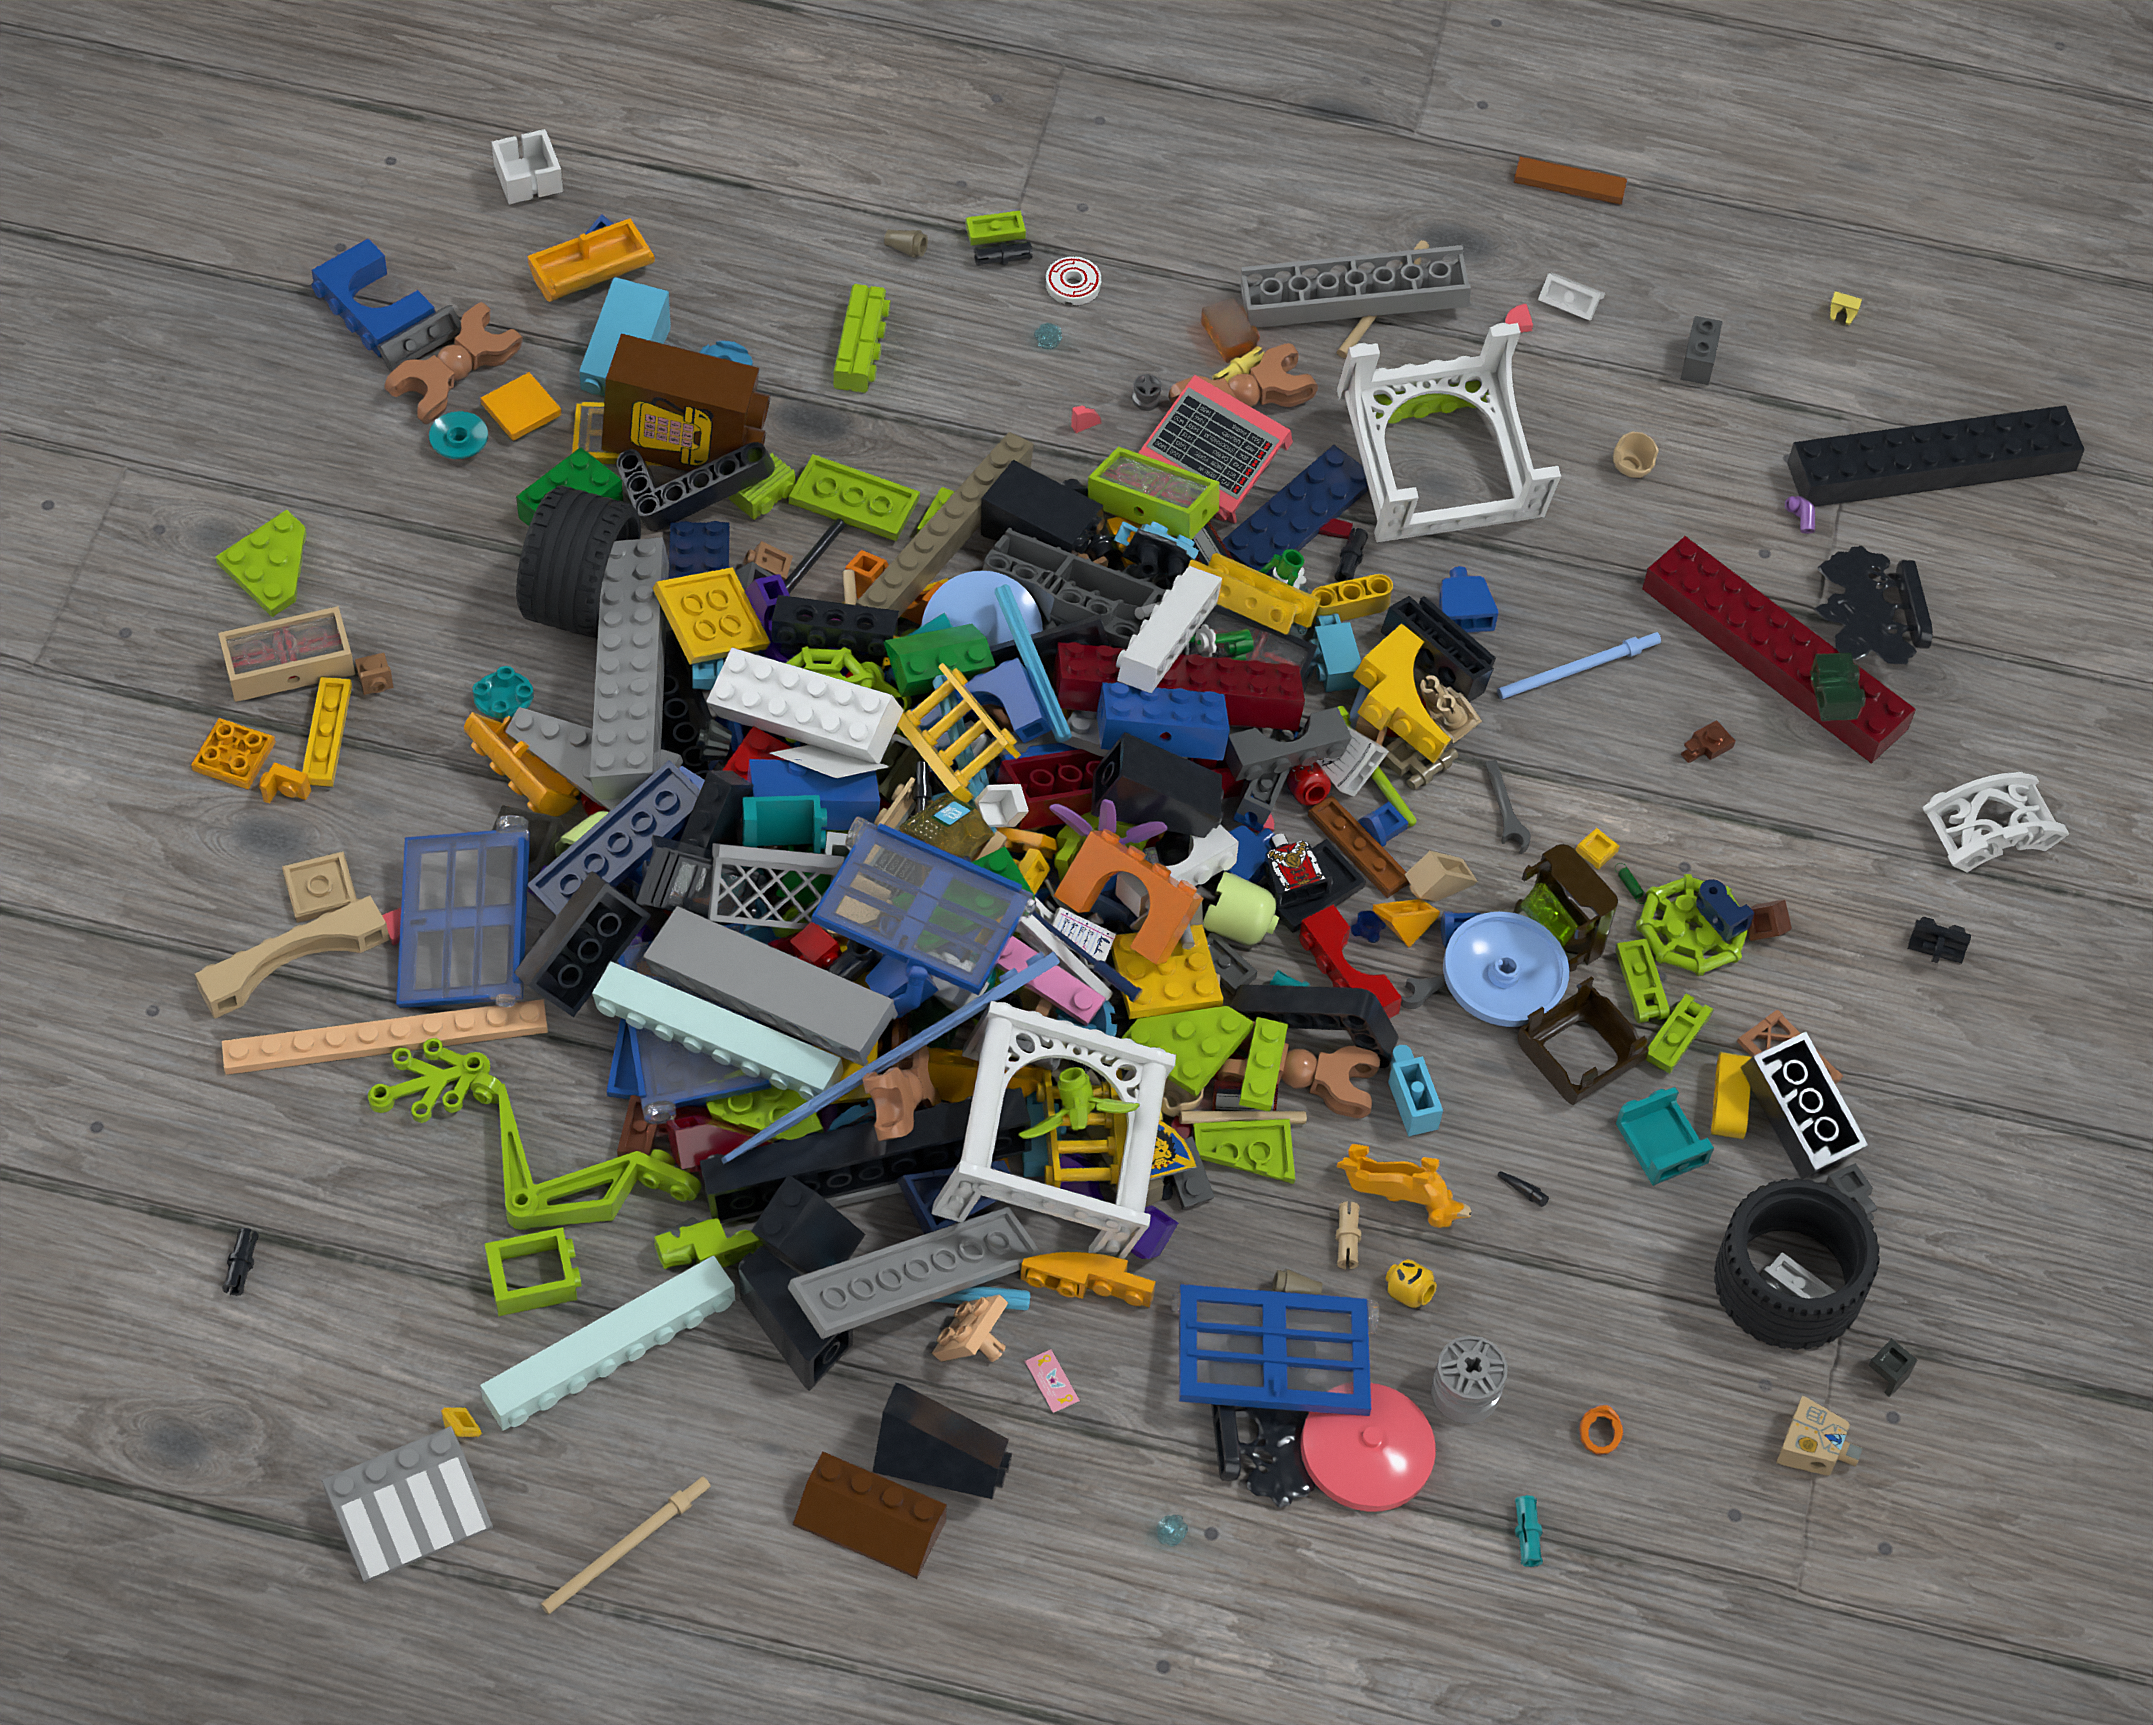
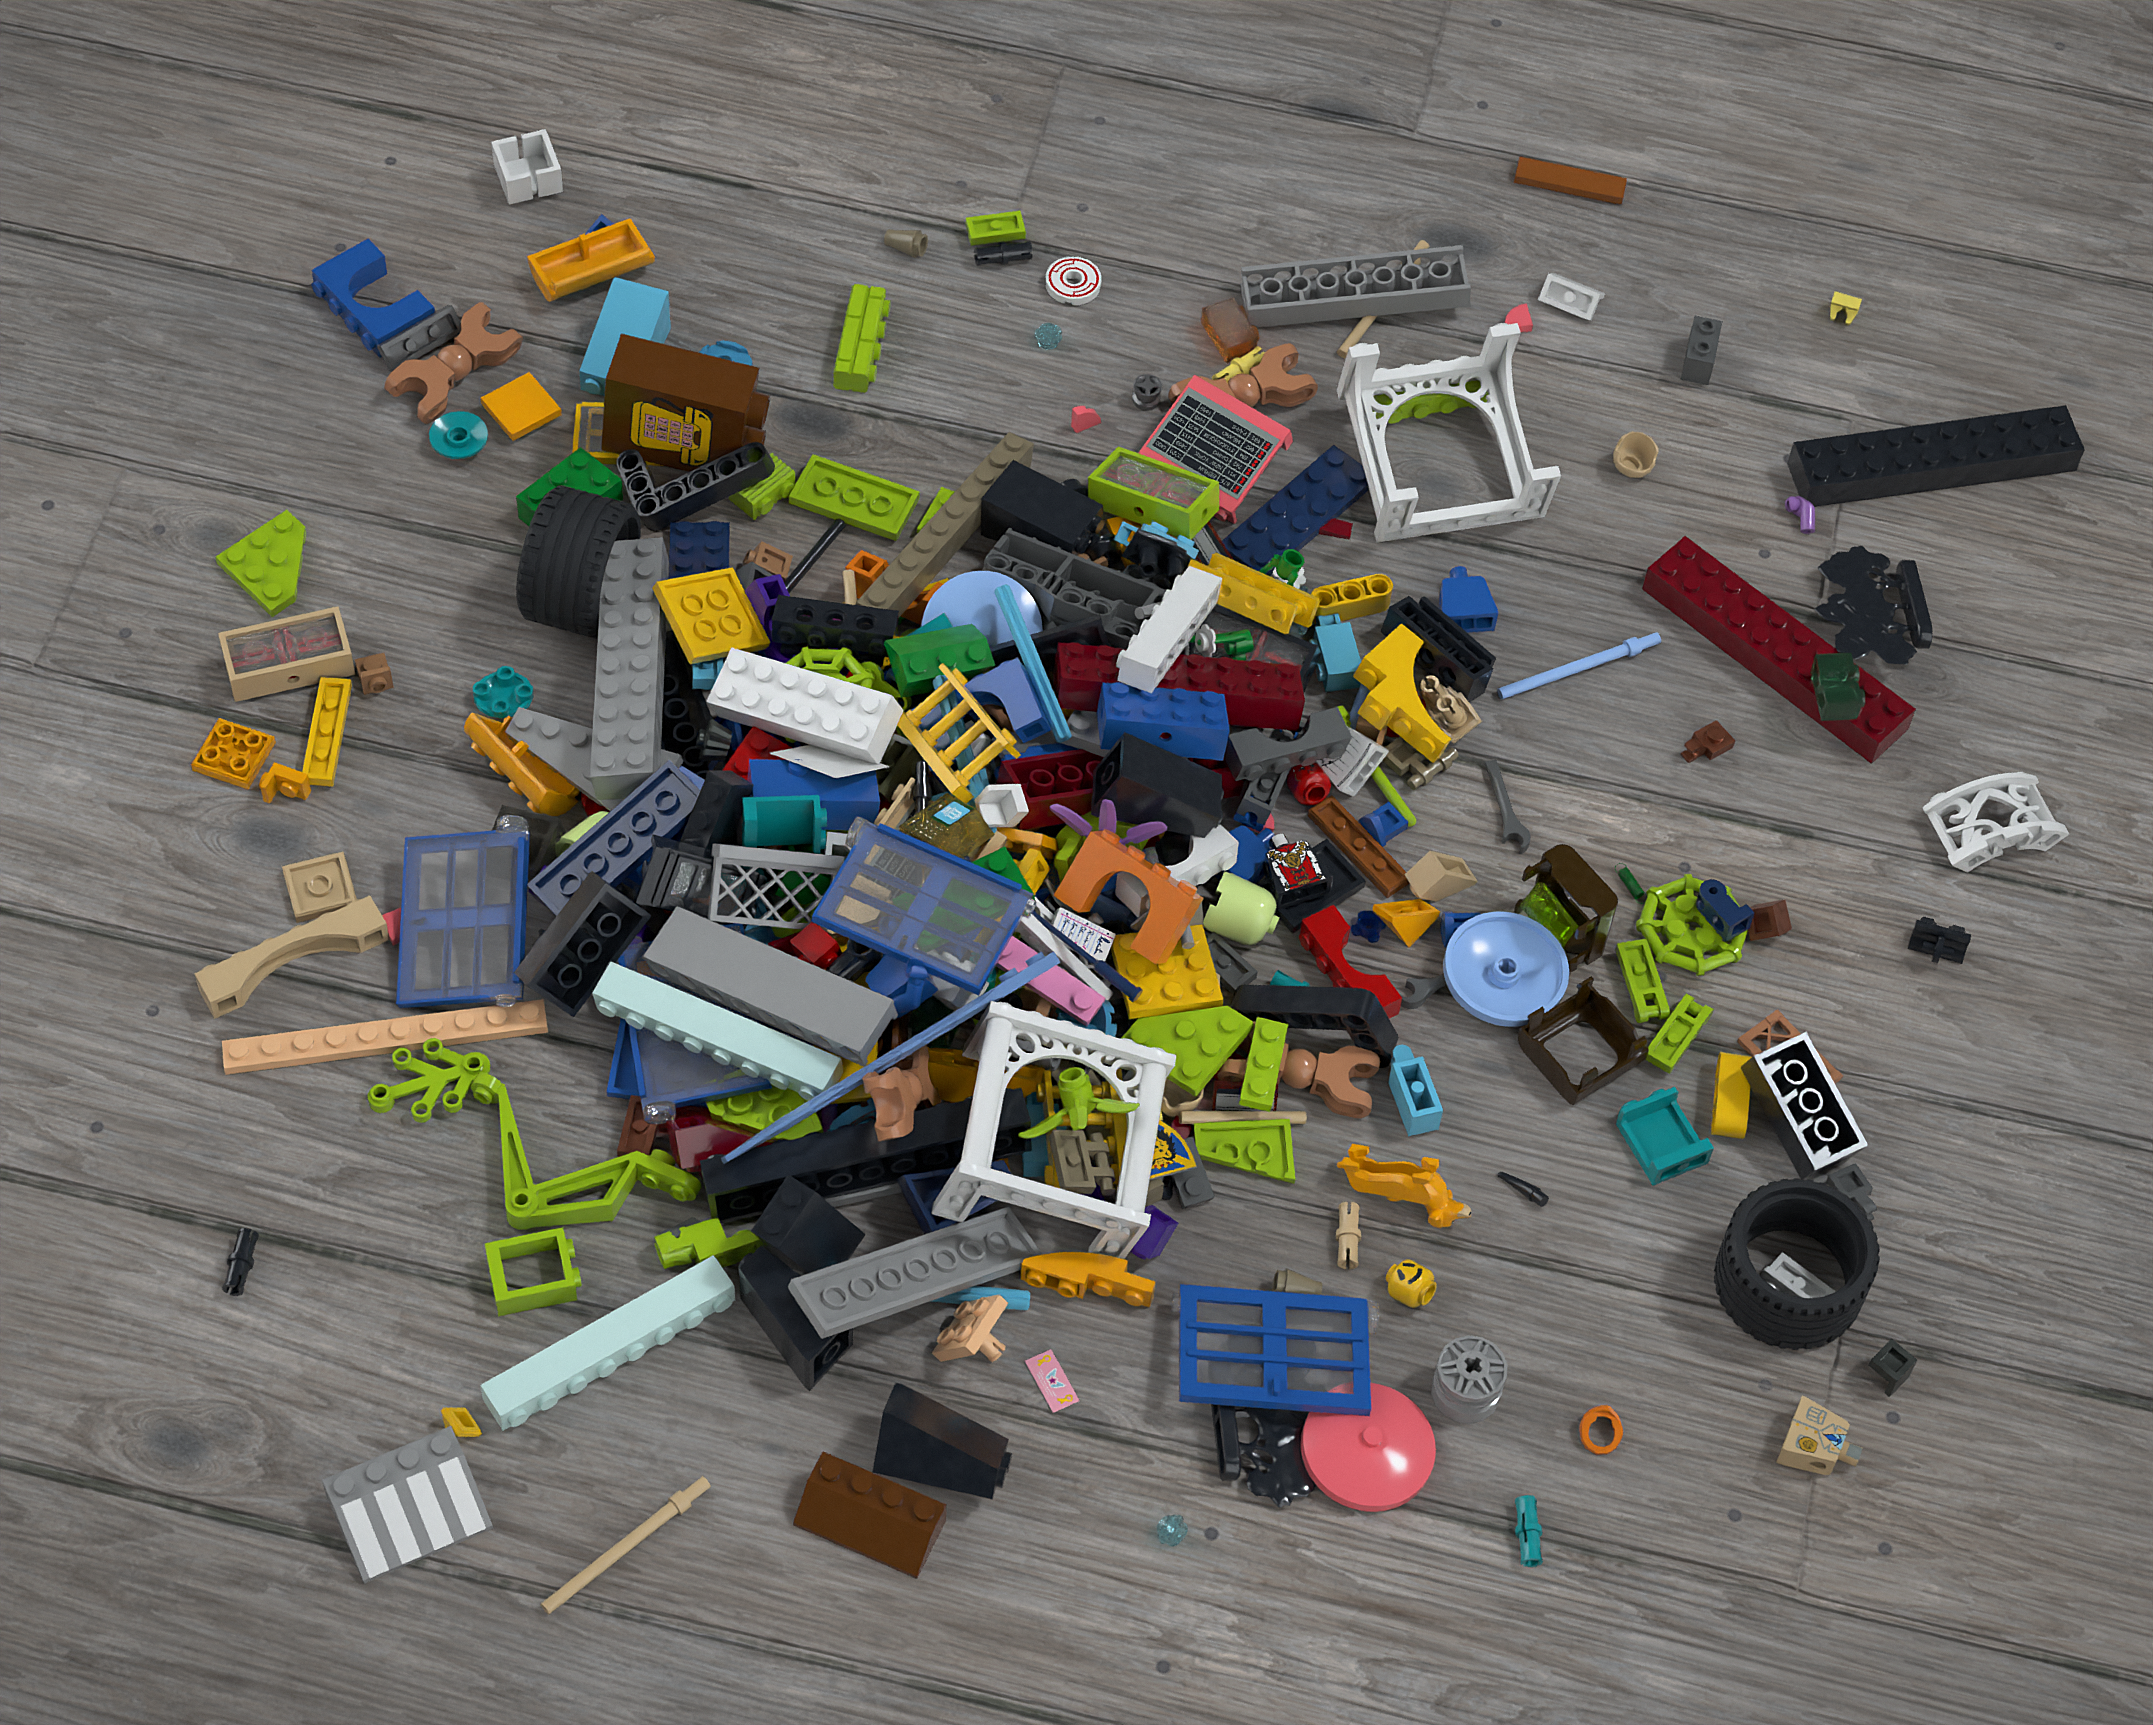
(1073, 1162): none -> dark tan plate
(1351, 555): black pin -> none
(1597, 848): yellow tile -> none

